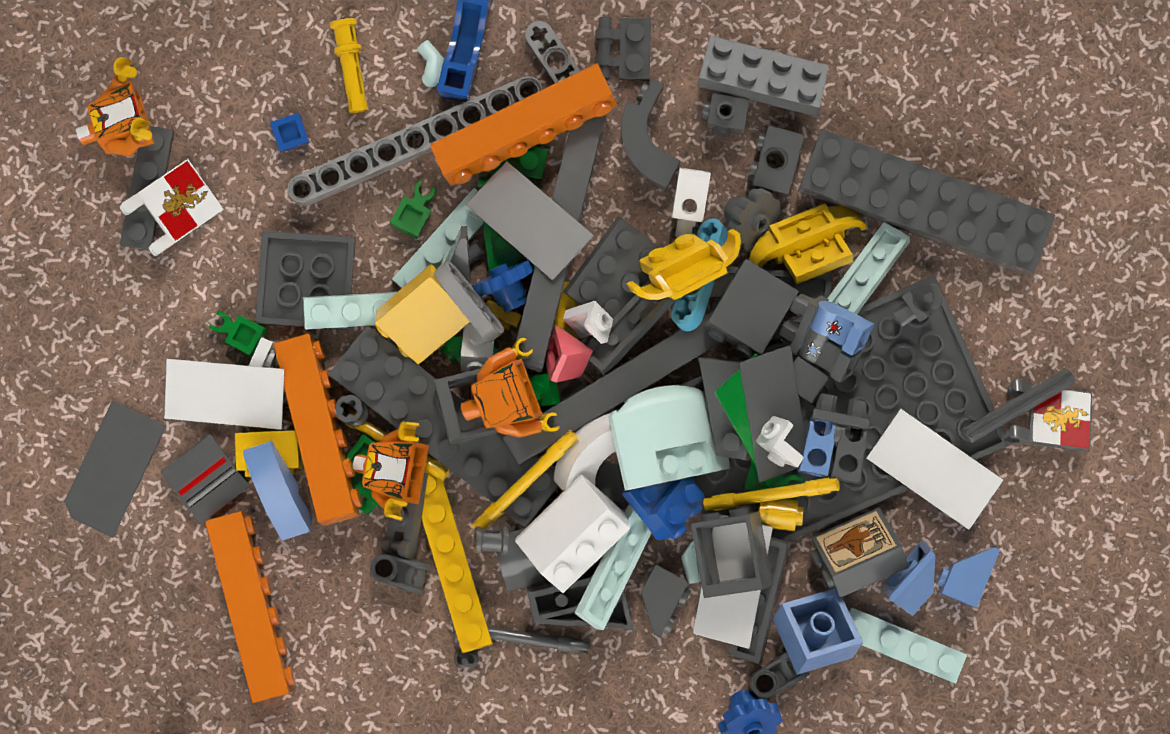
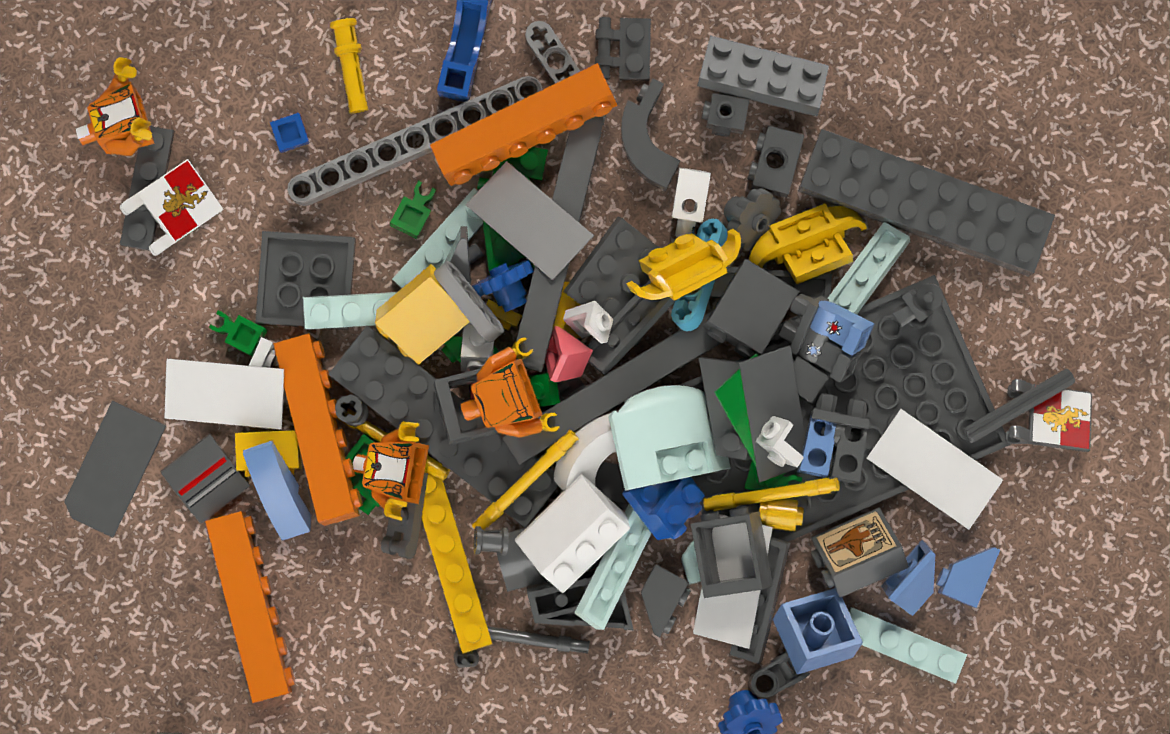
(402, 573): dark grey piece -> none
(433, 64): light aqua arm -> none

